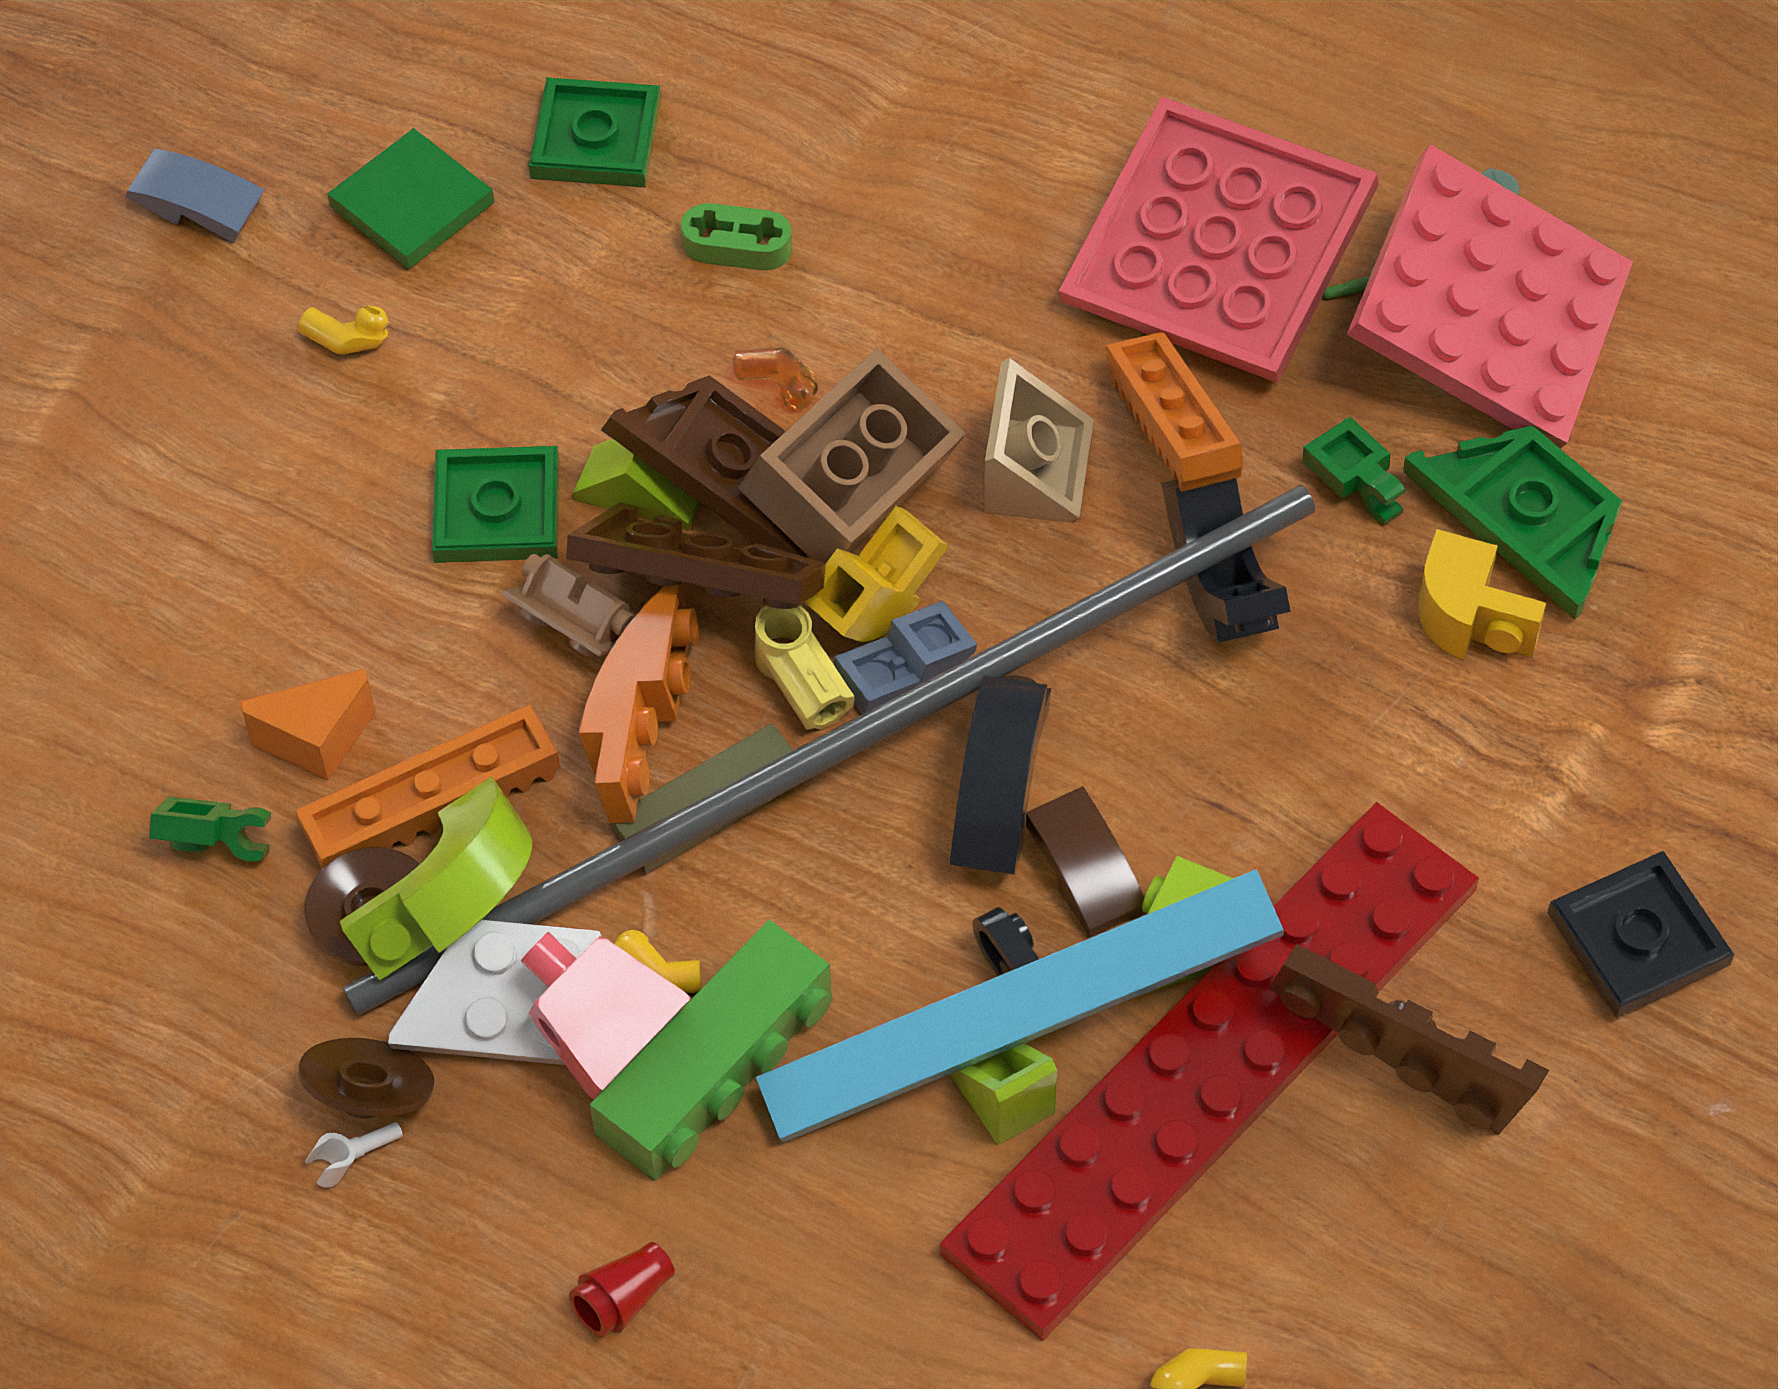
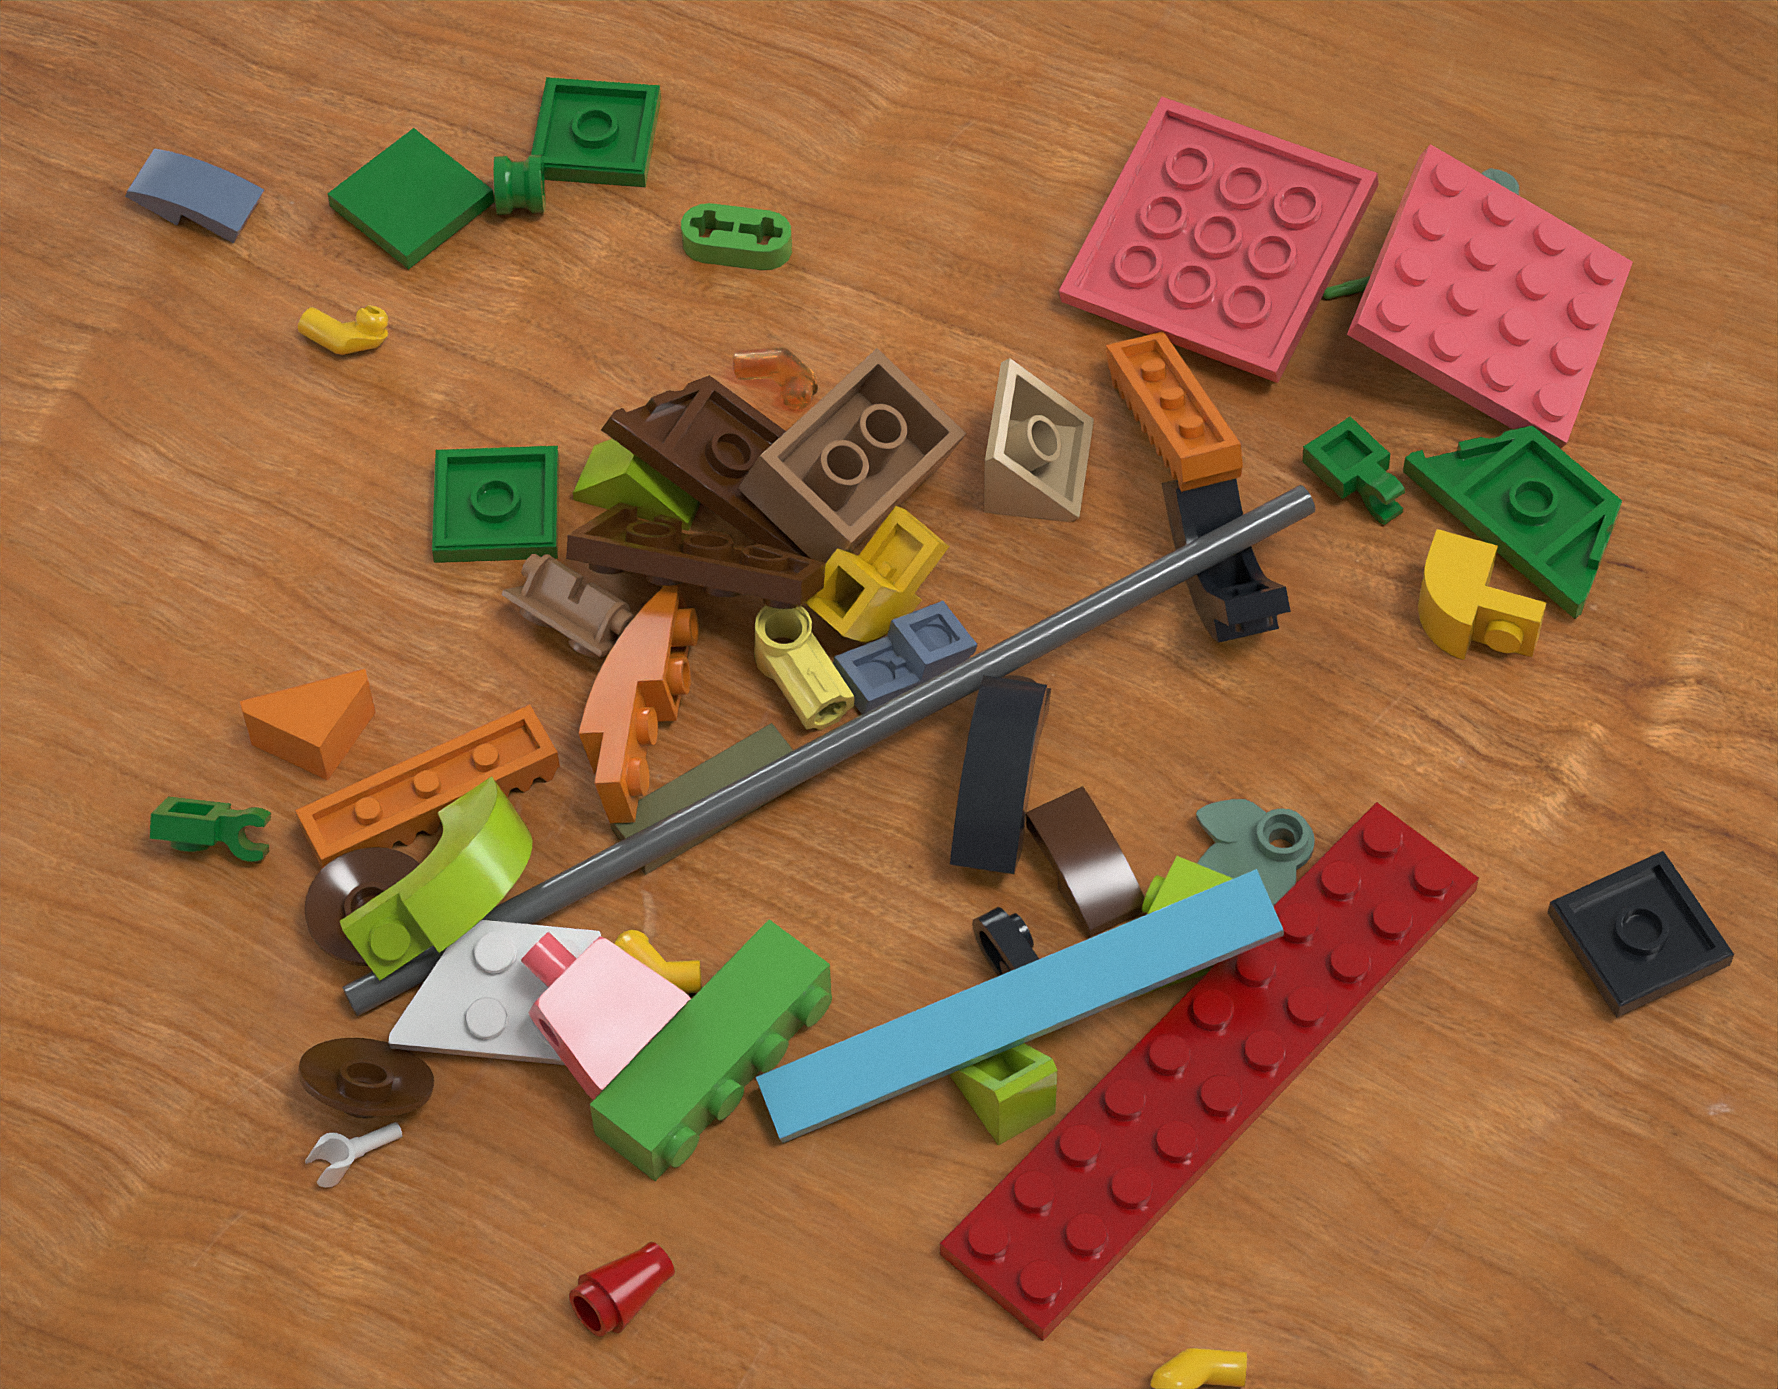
(519, 184): none -> green wheel
(1244, 838): none -> sand green plate
(1404, 1036): reddish brown wing -> none

